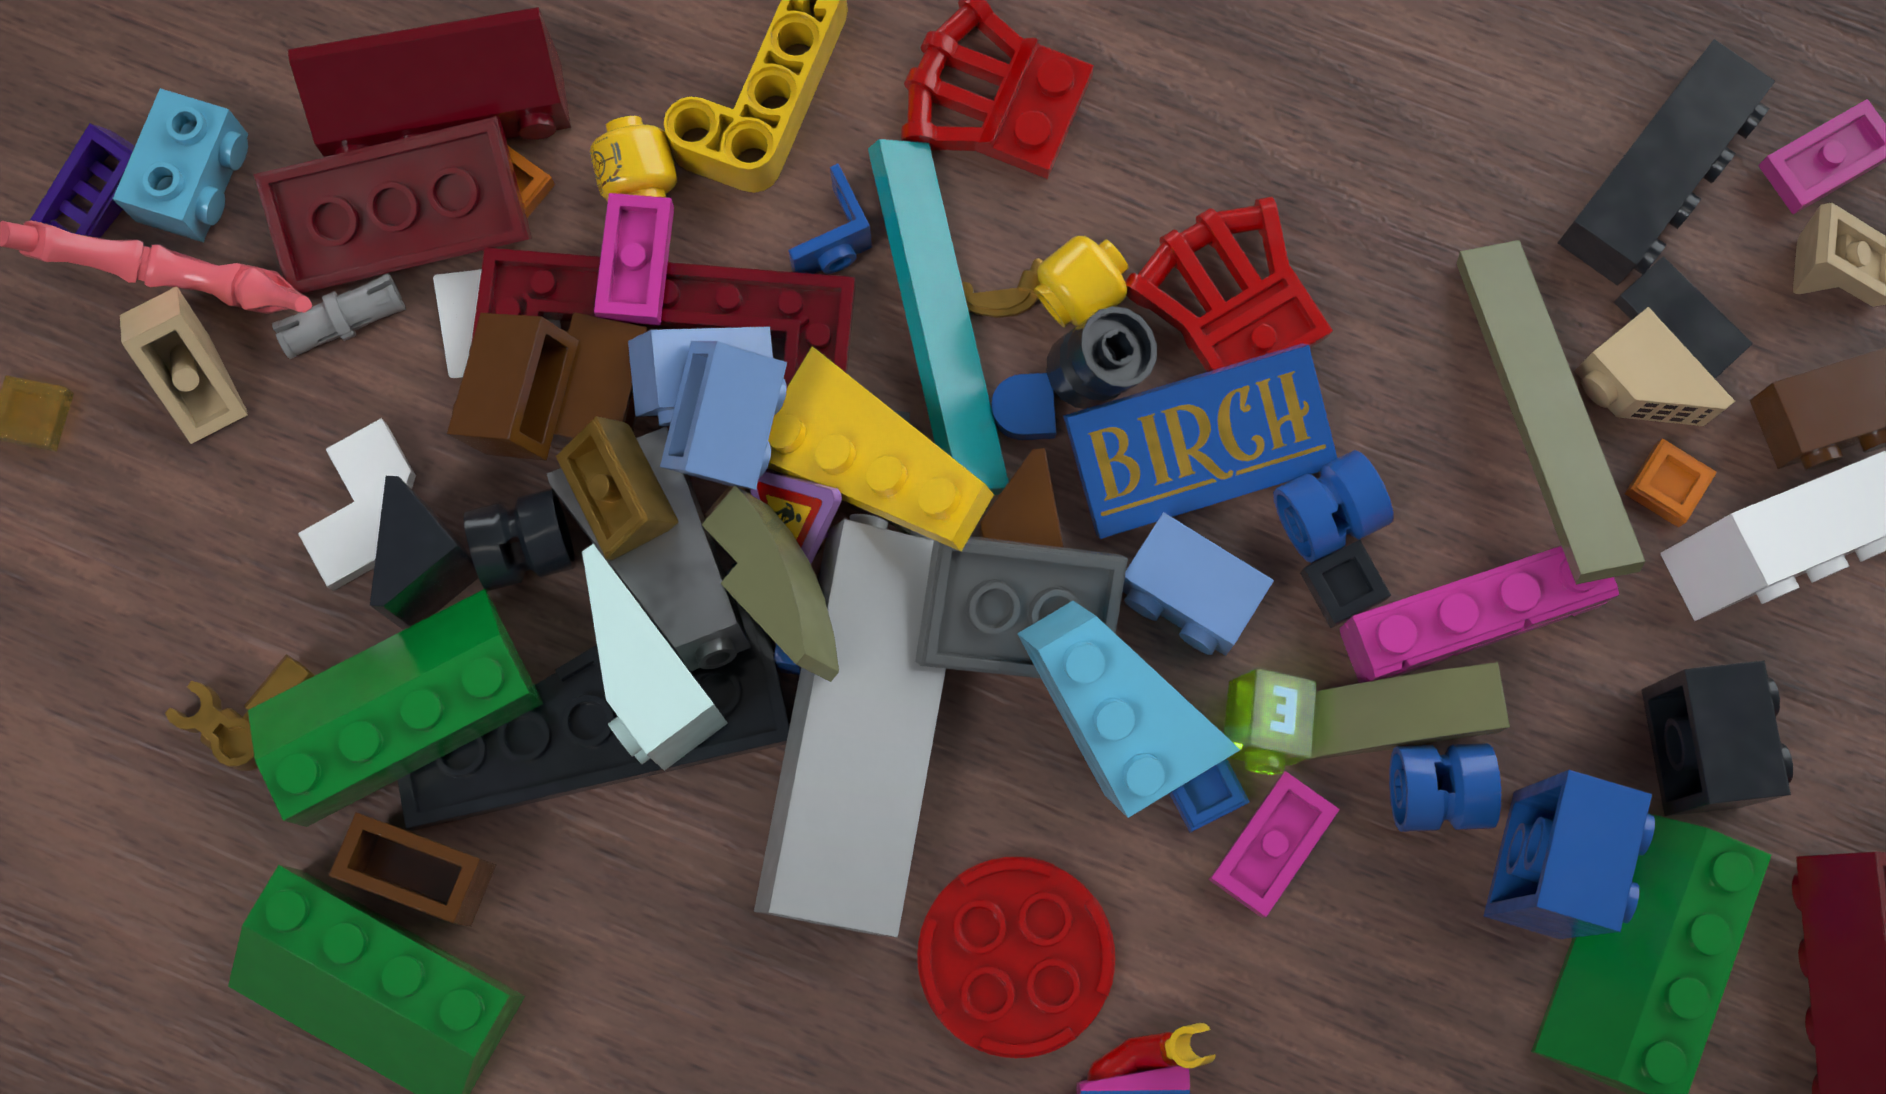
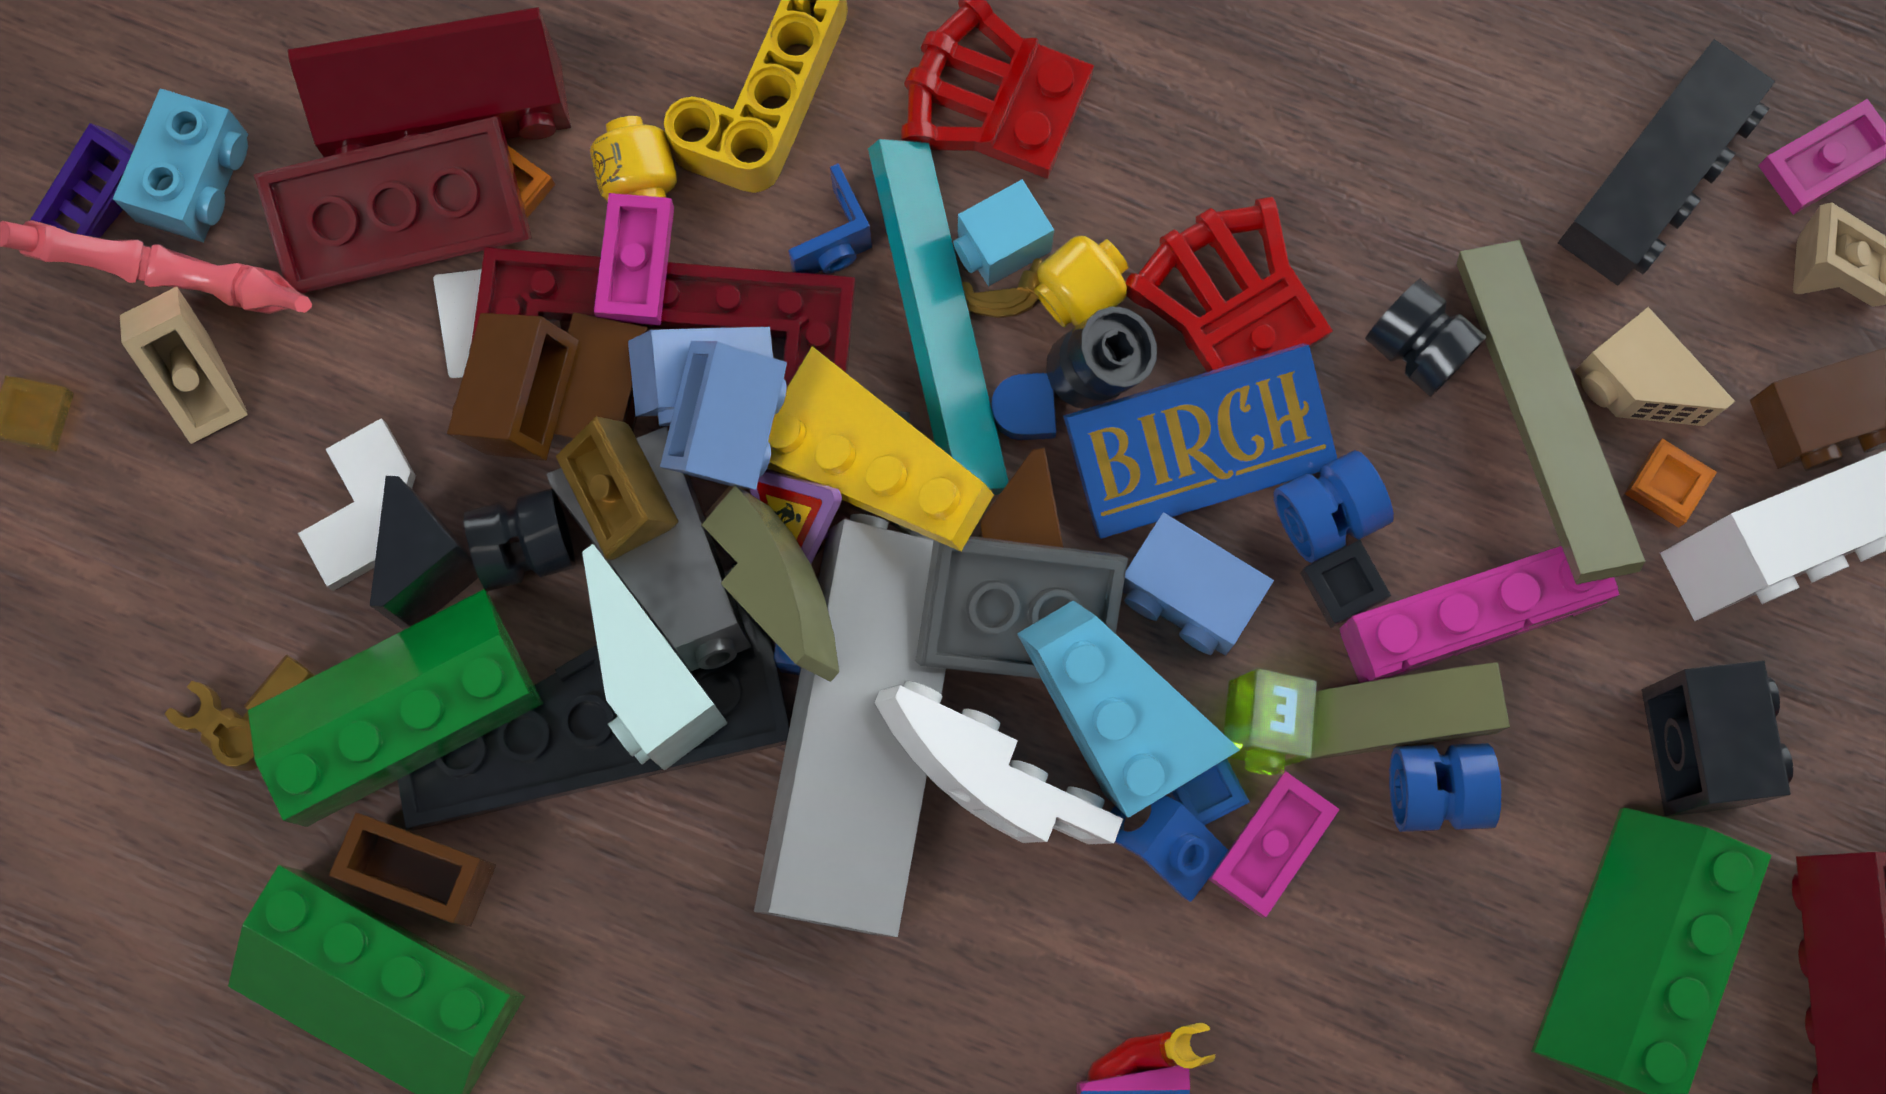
(338, 316): light grey pin -> none
(971, 765): none -> white slope
(1003, 233): none -> medium azure brick
(1016, 957): red tile -> none
(1174, 846): none -> blue bracket
(1425, 337): none -> black wheel
(1571, 856): blue brick -> none
(1687, 315): black tile -> none

